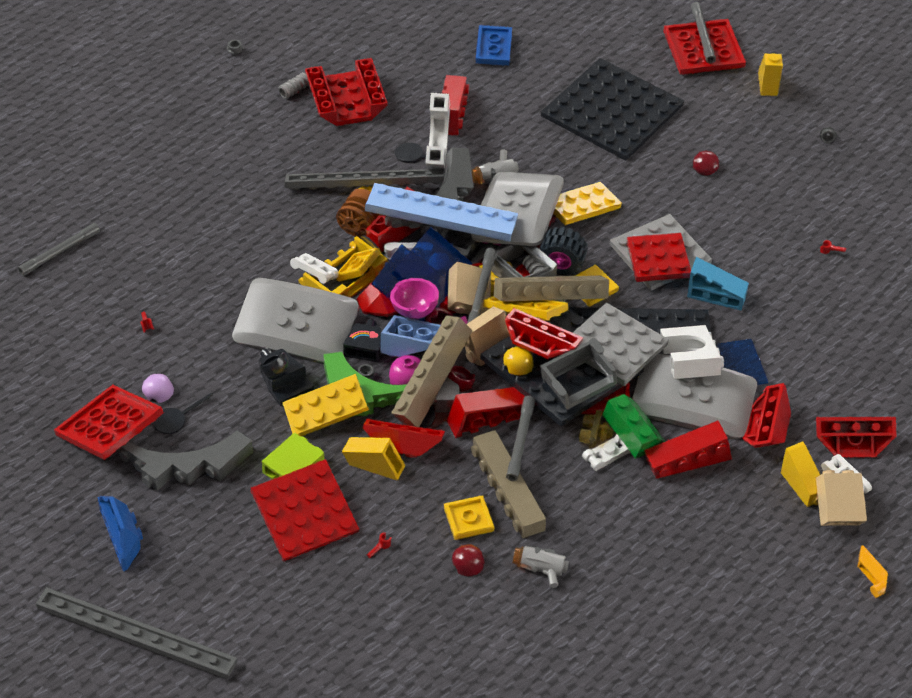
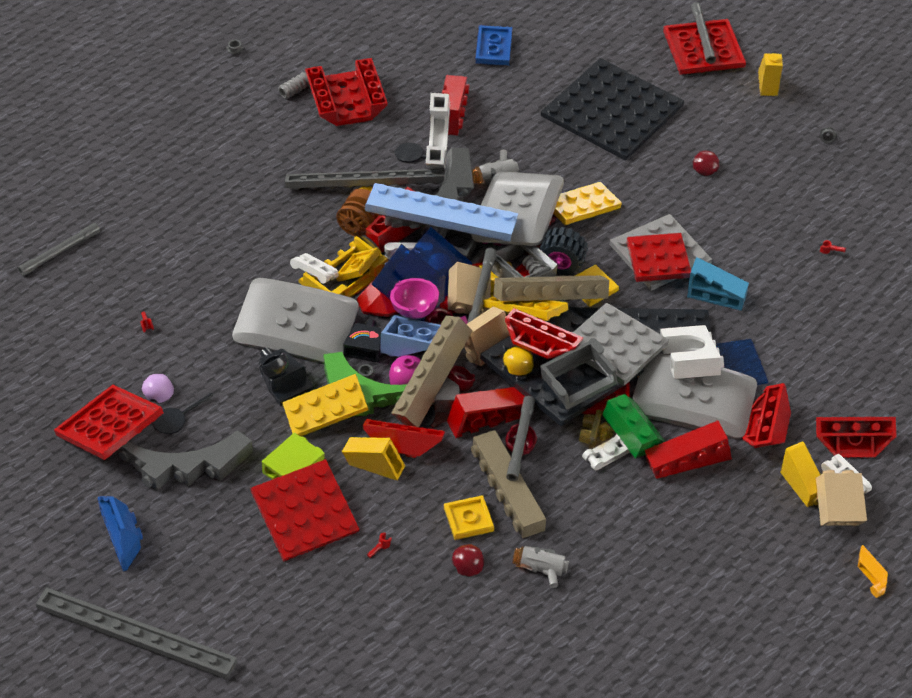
(530, 442): none -> dark red hair

